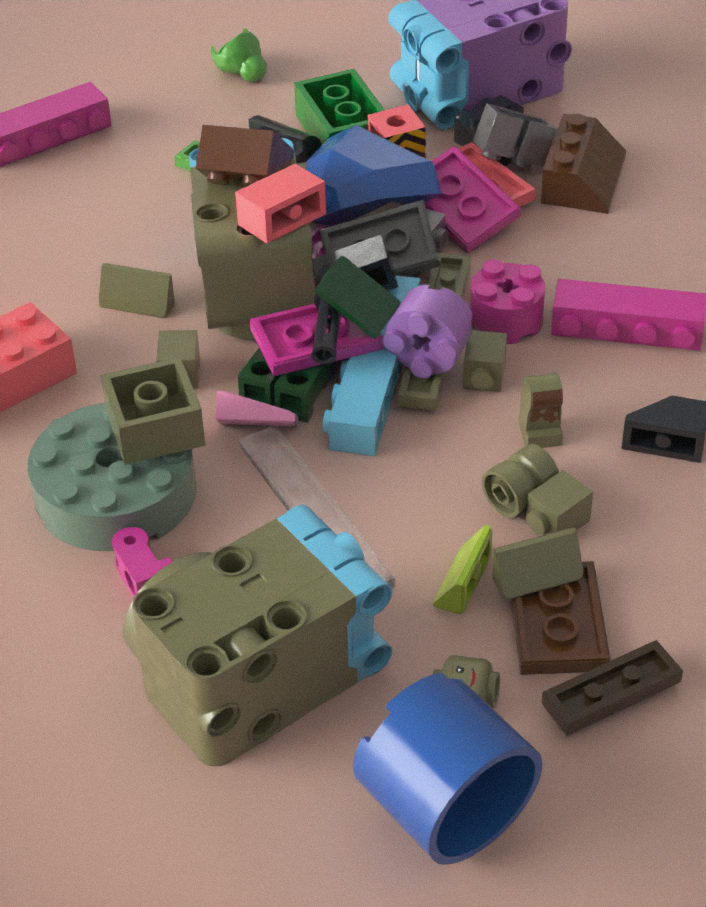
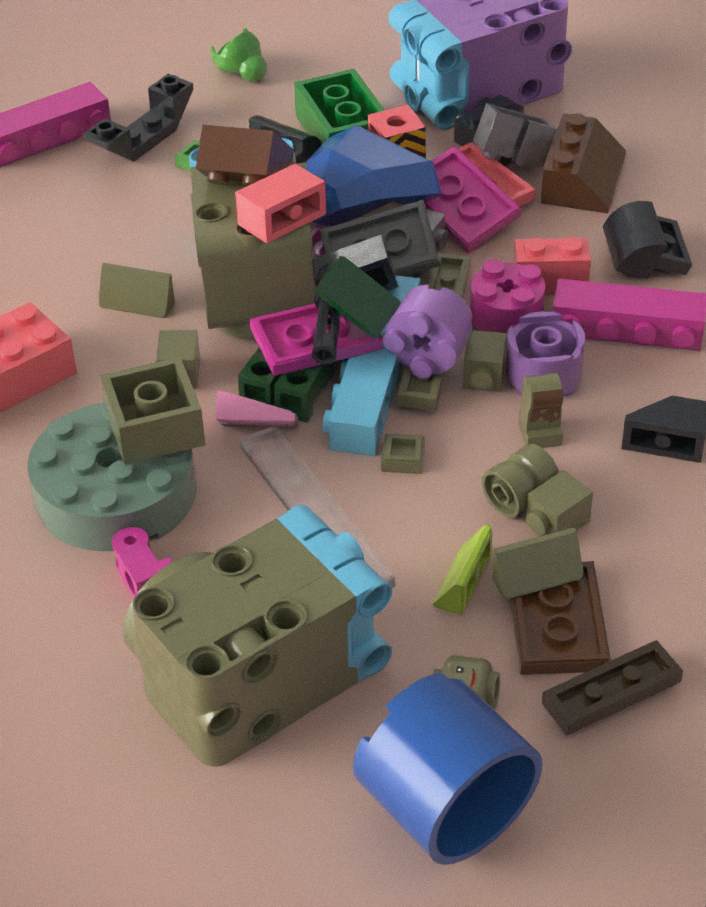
(167, 104): none -> black slope
(403, 453): none -> olive tile
(544, 346): none -> medium lavender brick
(556, 258): none -> coral brick
(645, 241): none -> black brick

